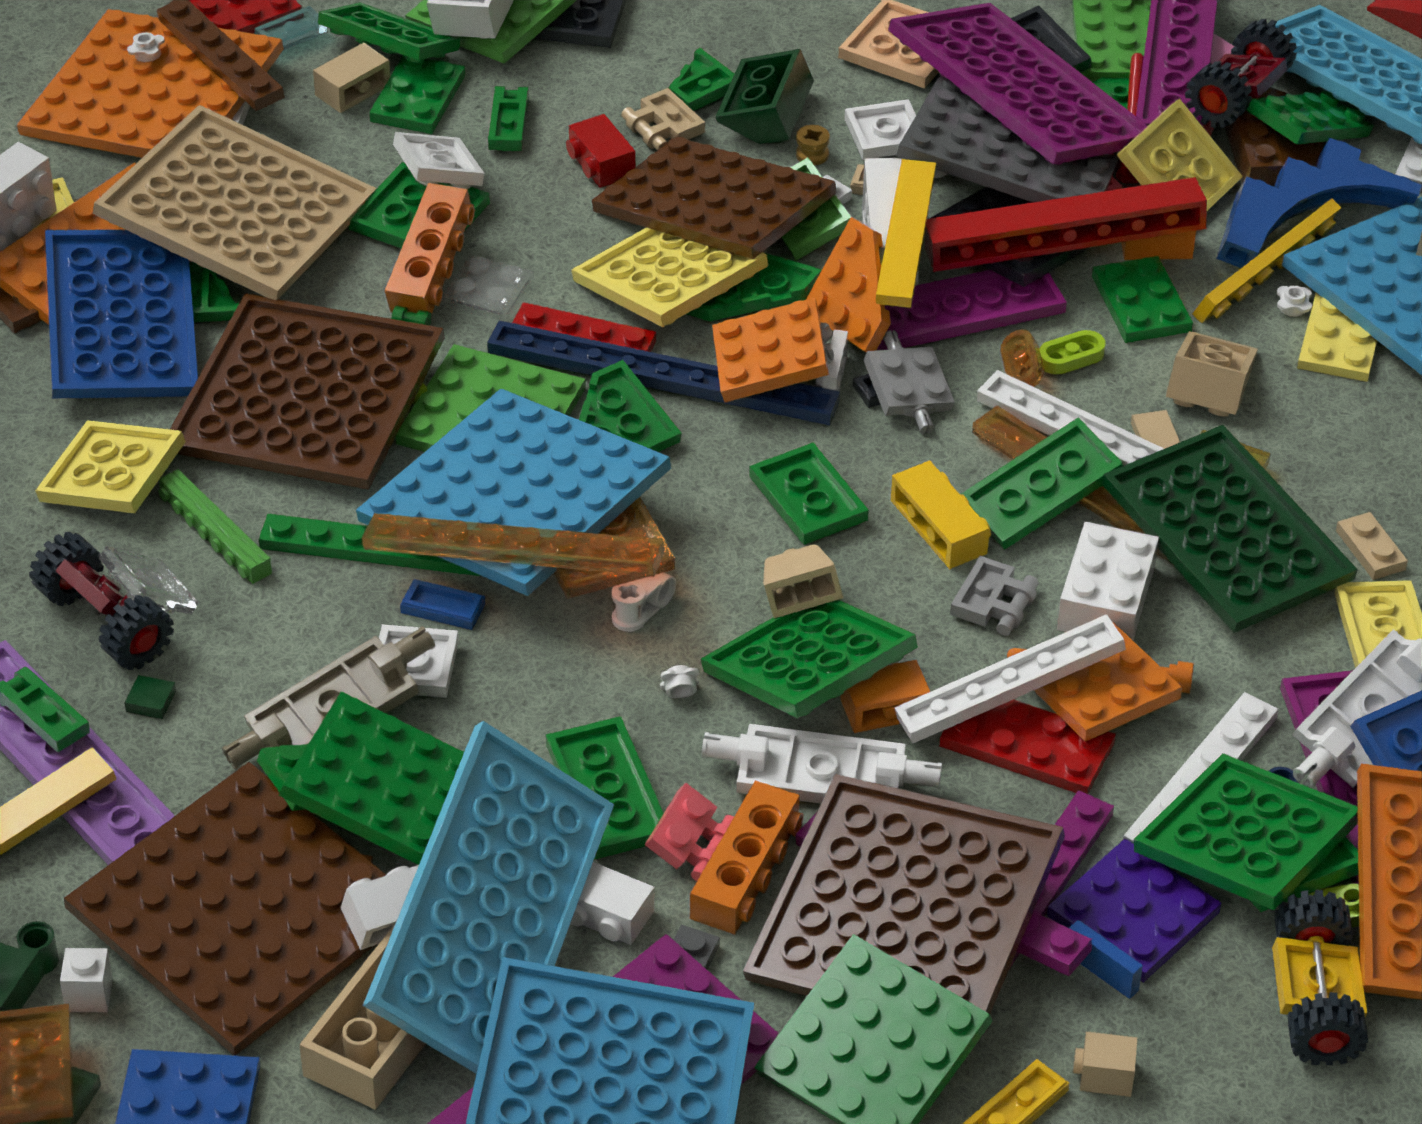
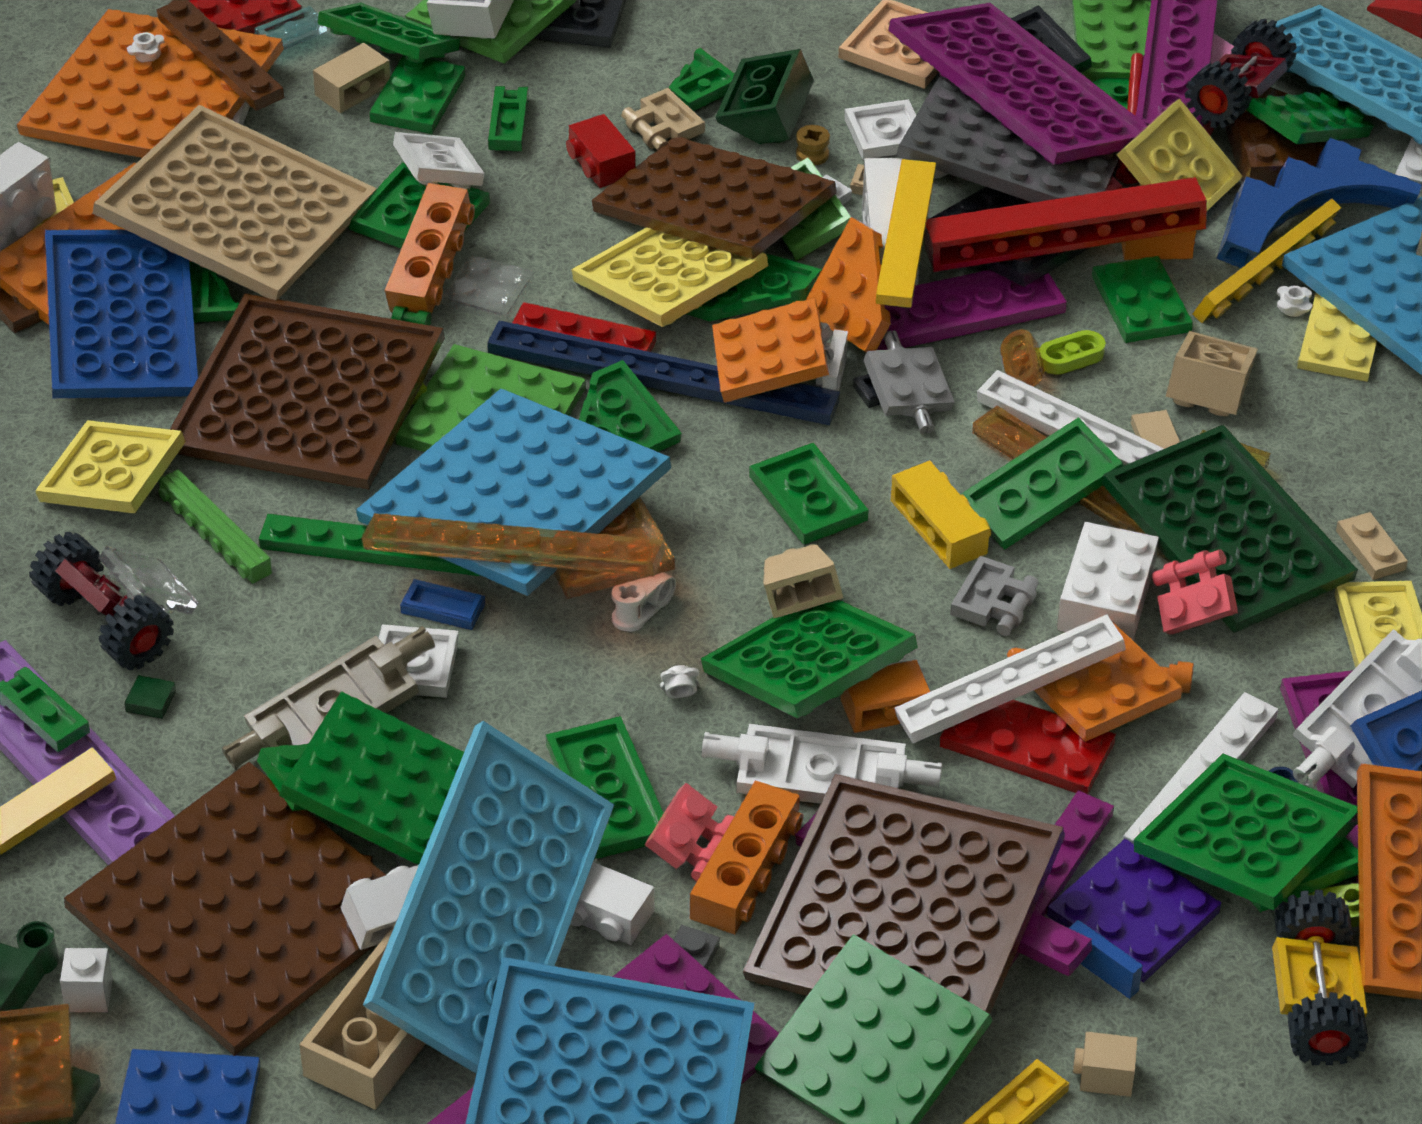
(1197, 603): none -> coral plate

